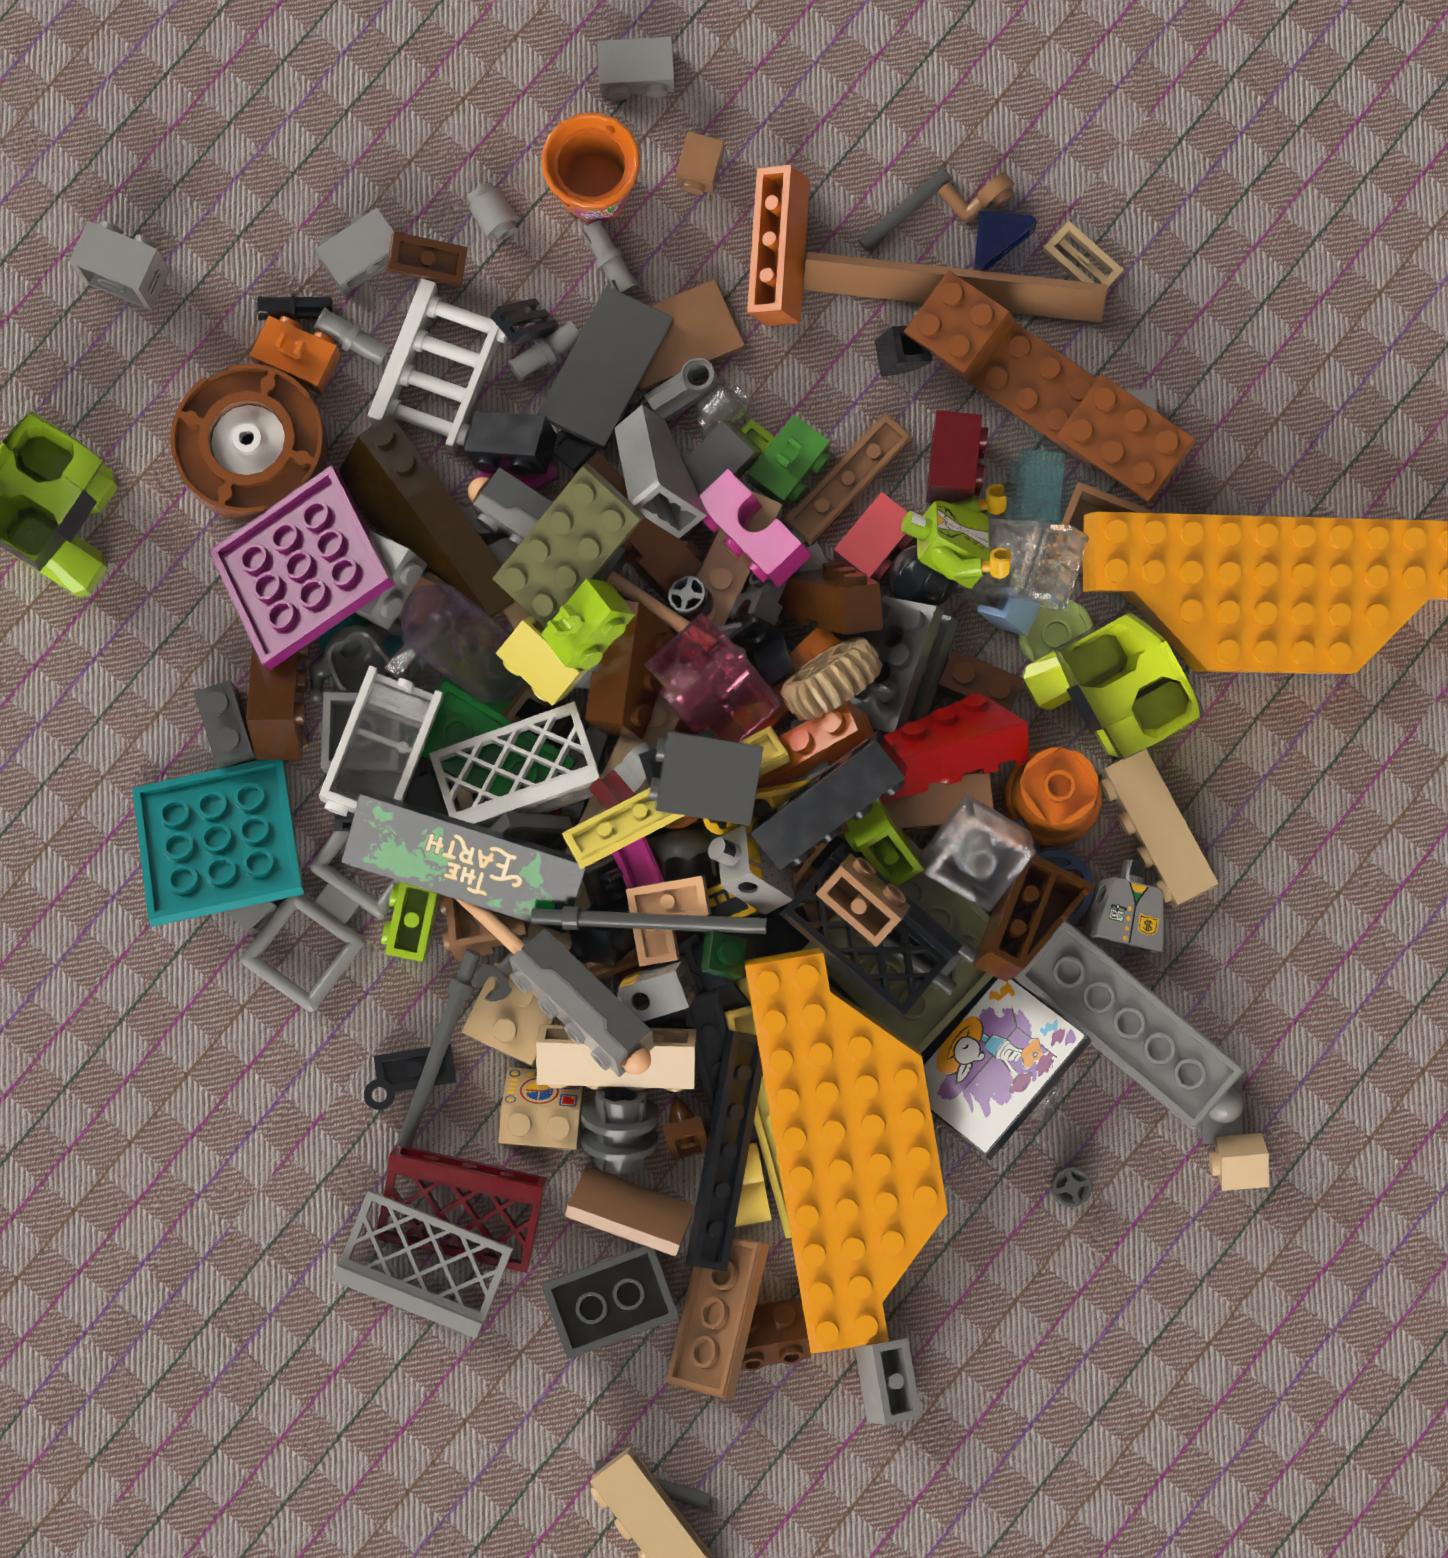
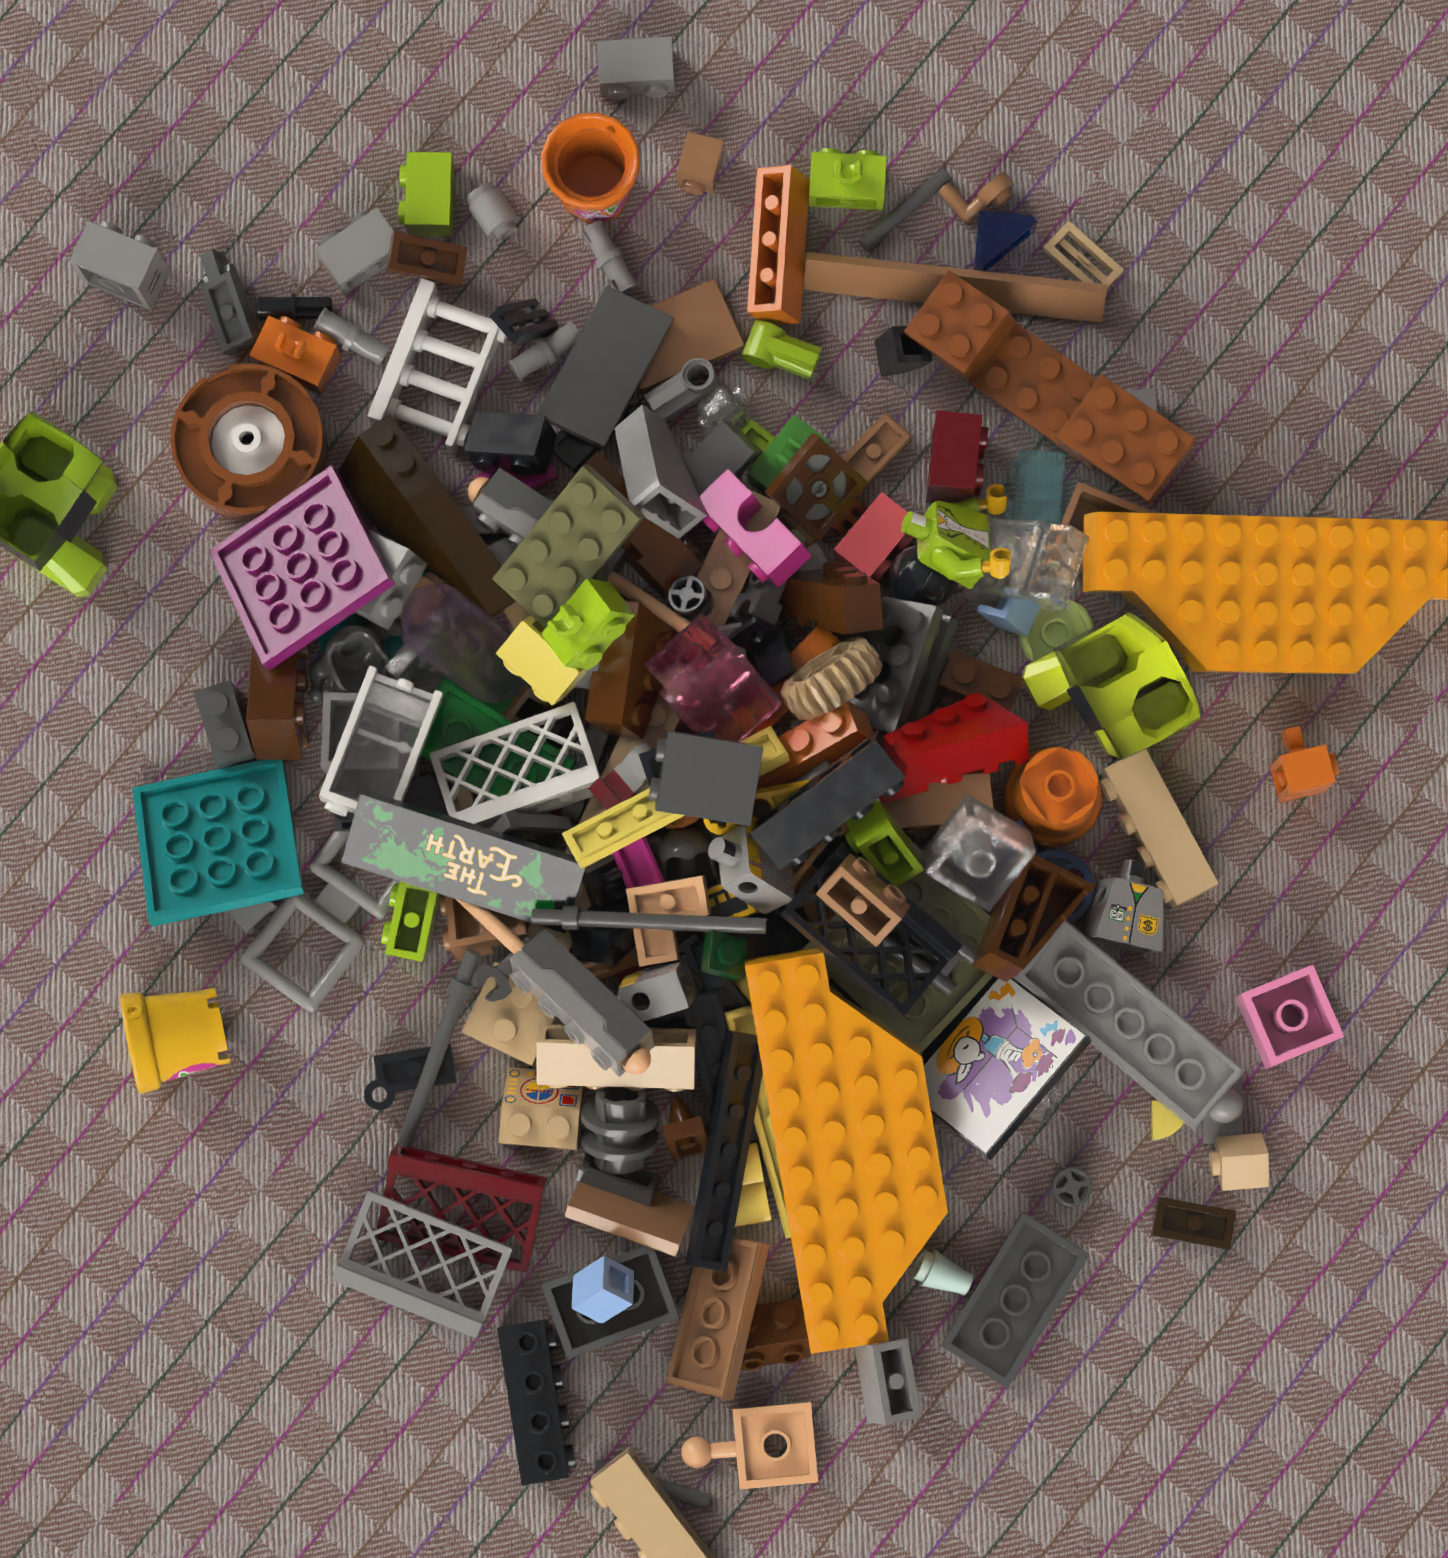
(172, 1035): none -> yellow piece
(227, 304): none -> dark grey hinge
(428, 194): none -> lime brick
(534, 1402): none -> black brick
(603, 1289): none -> light blue panel
(635, 1186): none -> dark grey tile
(751, 1429): none -> light nougat plate
(771, 347): none -> lime piece
(818, 489): none -> reddish brown piece
(847, 179): none -> lime brick
(940, 1273): none -> light aqua cone
(1014, 1300): none -> dark grey plate
(1163, 1121): none -> light yellow tile
(1193, 1223): none -> dark brown plate
(1289, 1016): none -> bright pink brick
(1302, 770): none -> orange brick

